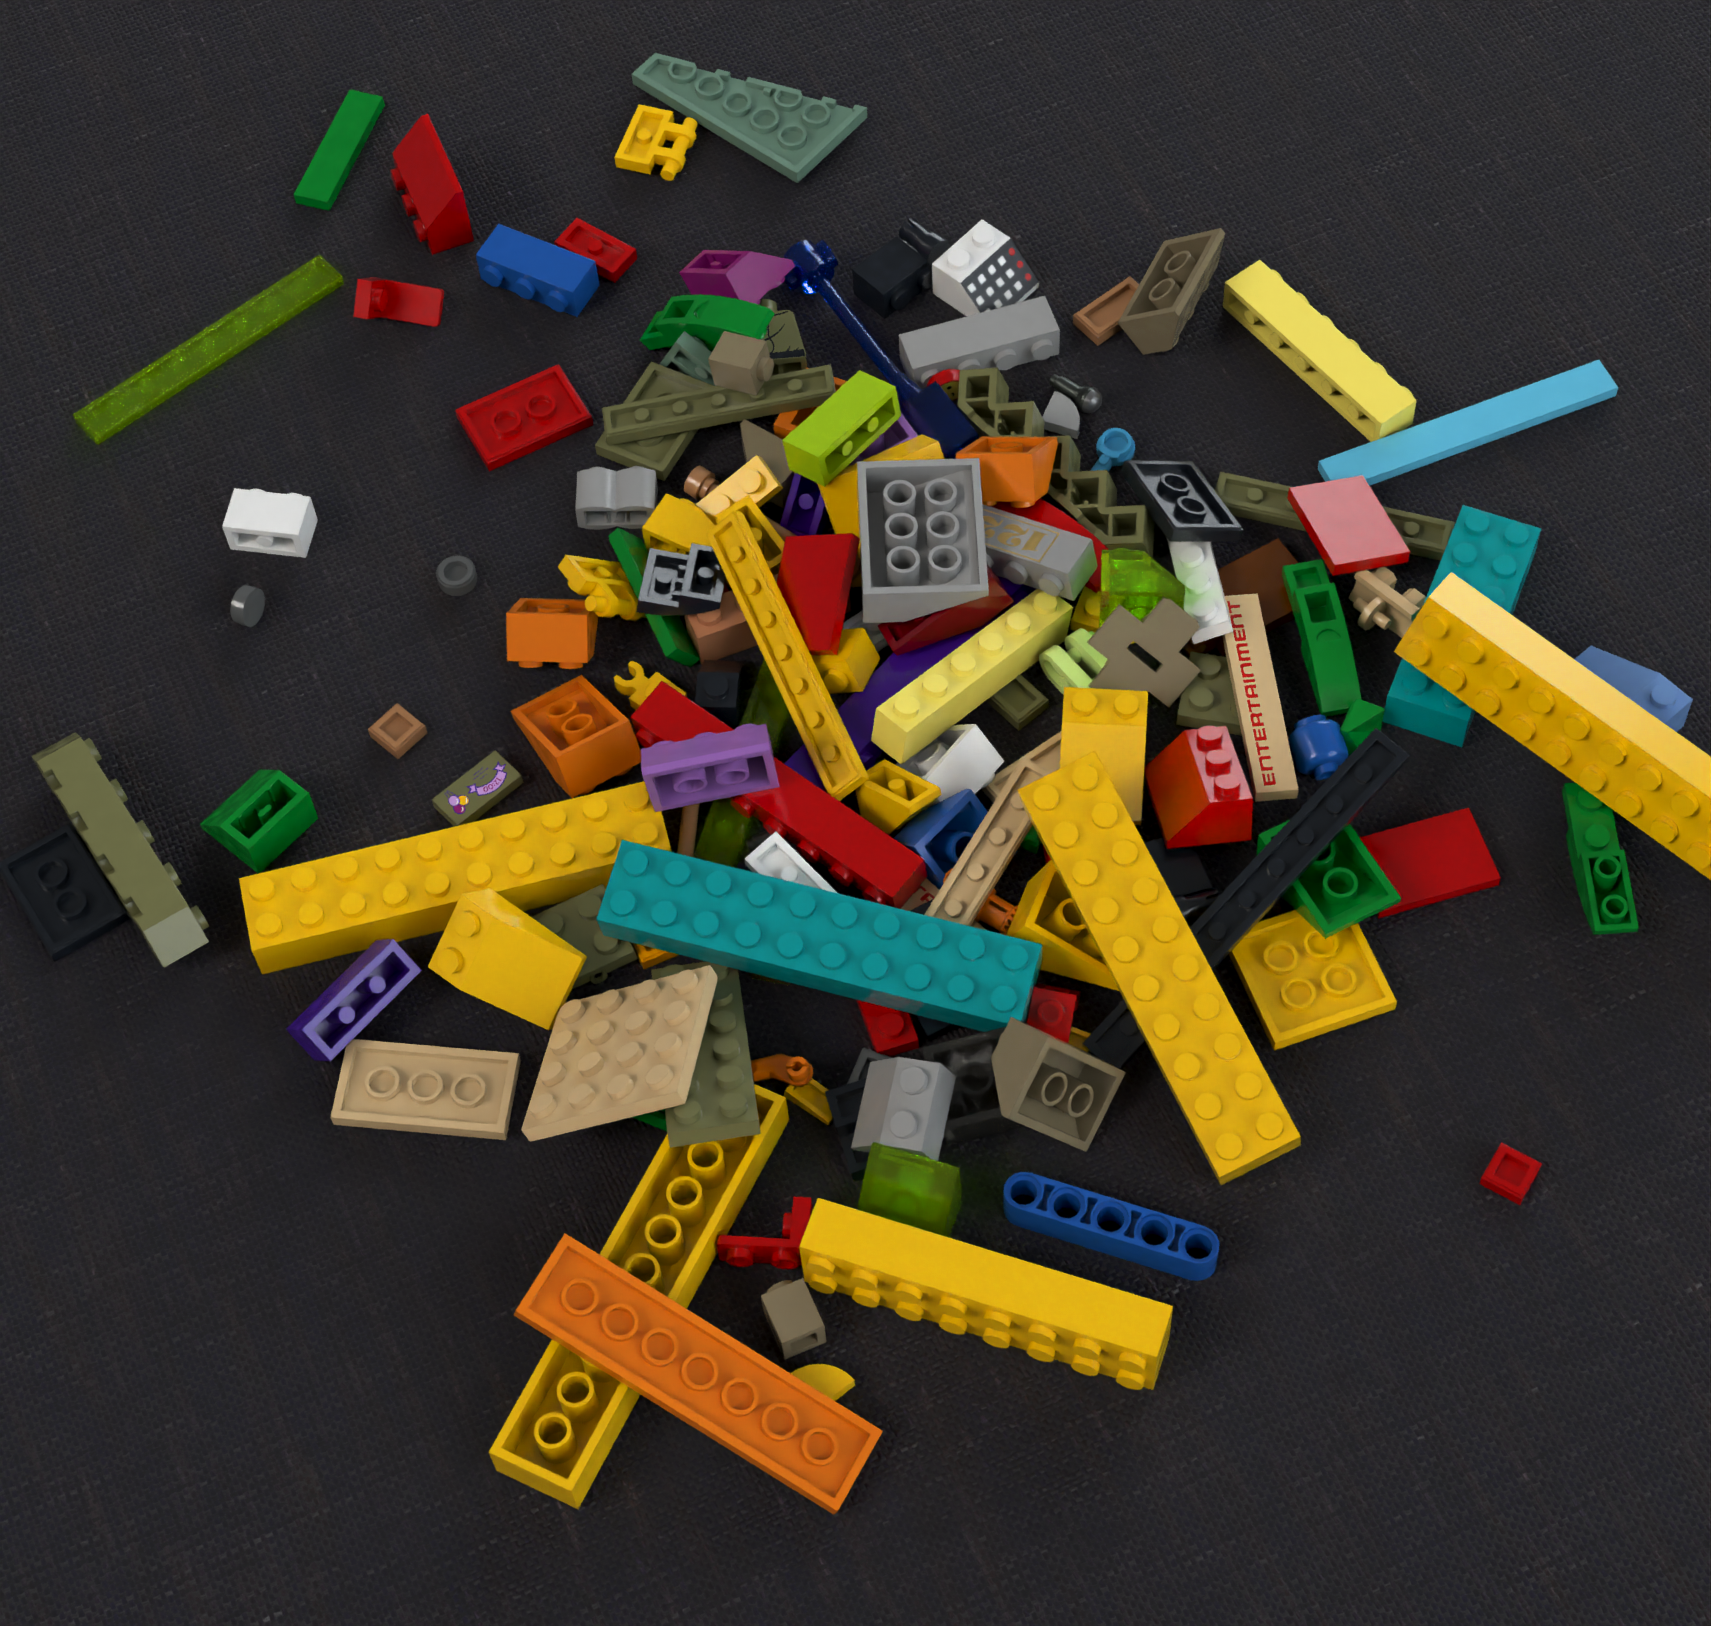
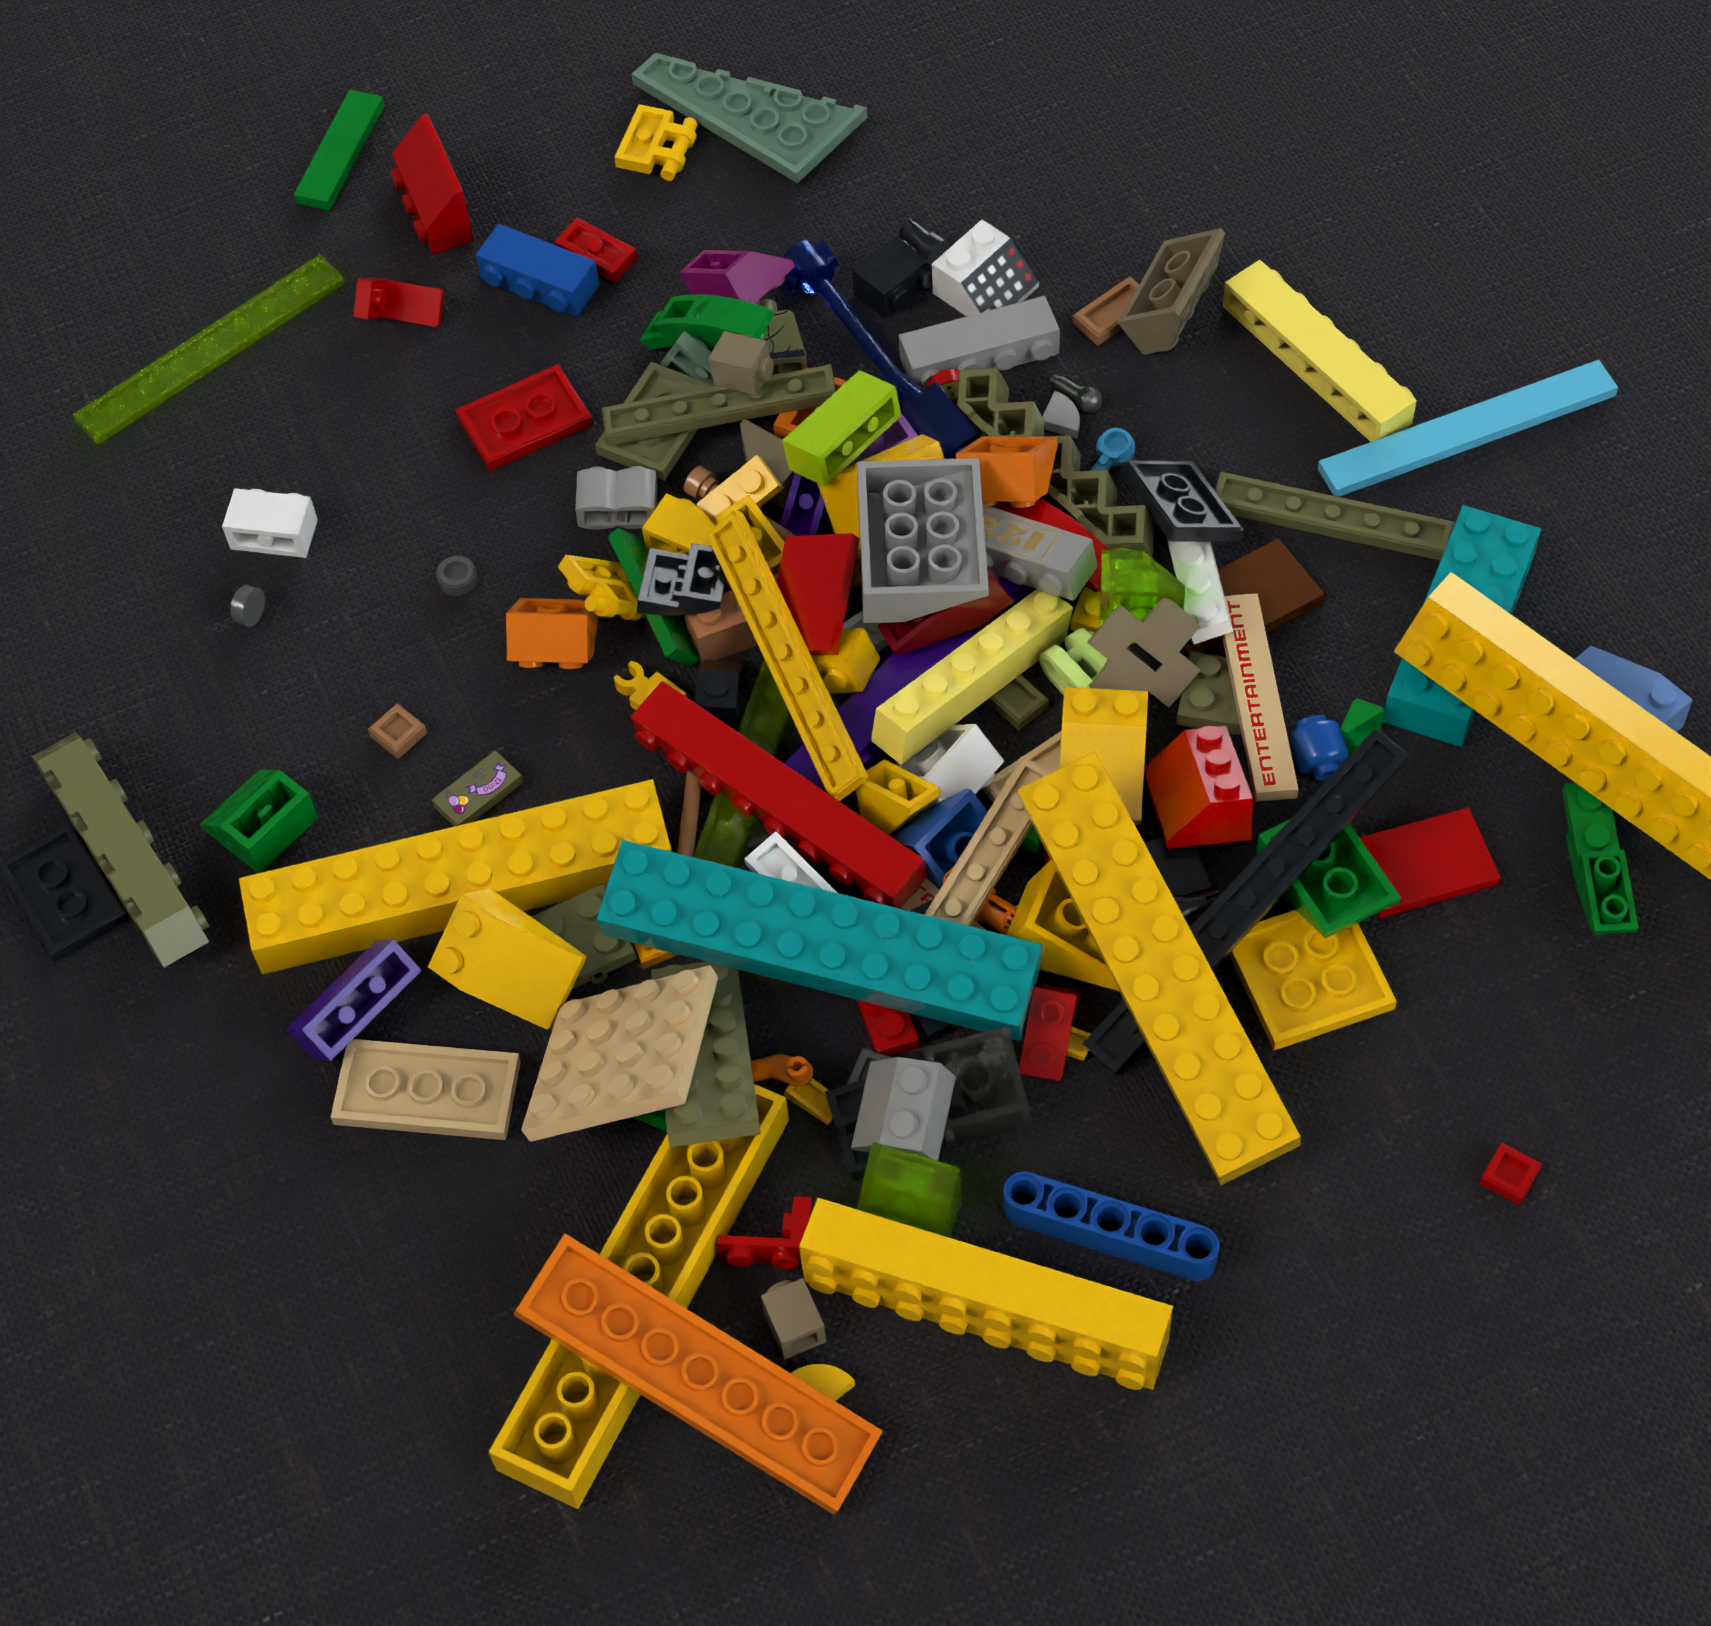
(579, 736): orange slope -> none
(709, 767): medium lavender slope -> none
(1052, 1084): dark tan slope -> none
(1323, 636): green slope -> none
(1348, 525): tile -> none
(1383, 605): tan hips -> none

